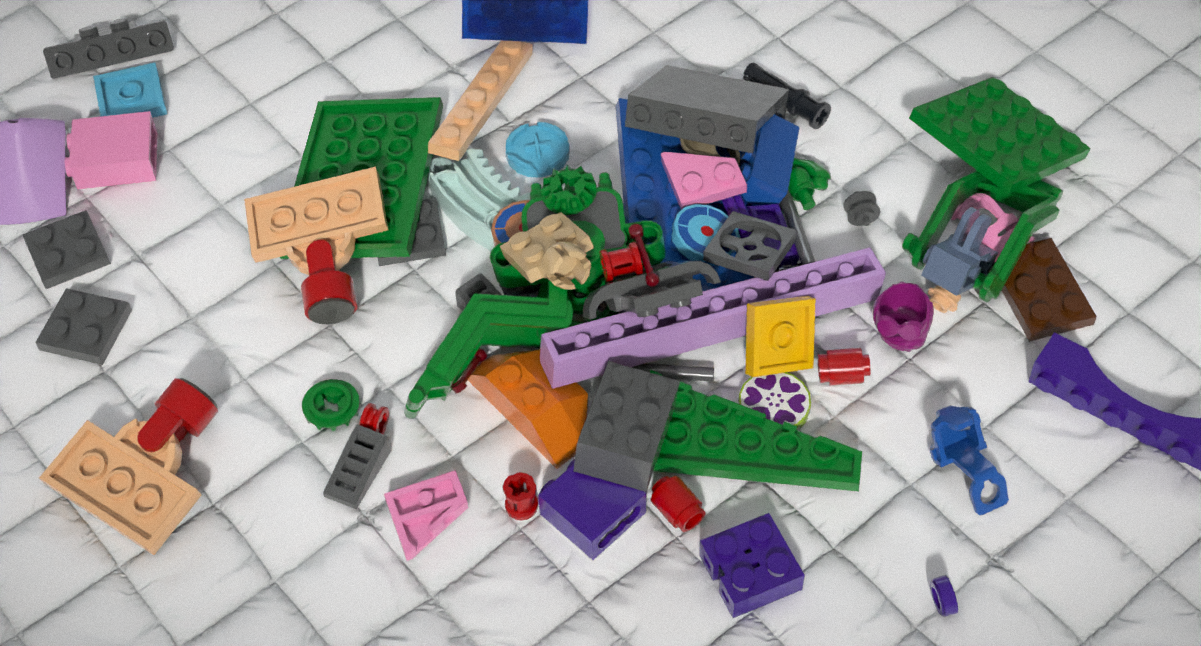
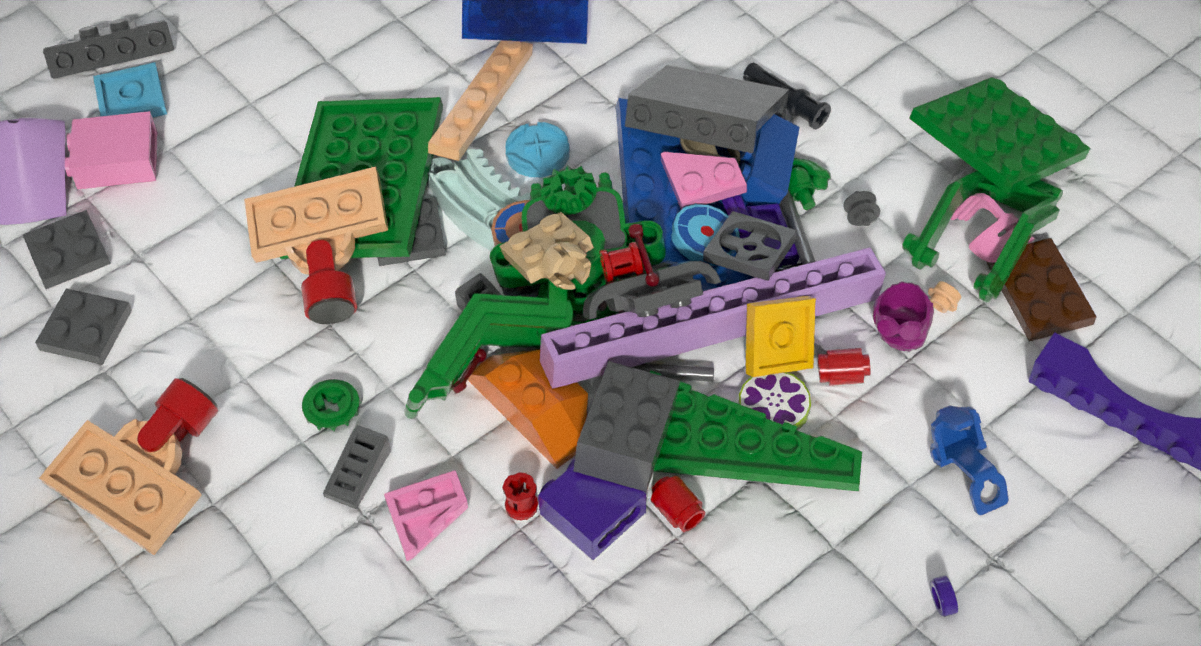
(375, 418): red bush -> none
(751, 565): dark purple piece -> none
(962, 256): sand blue brick -> none

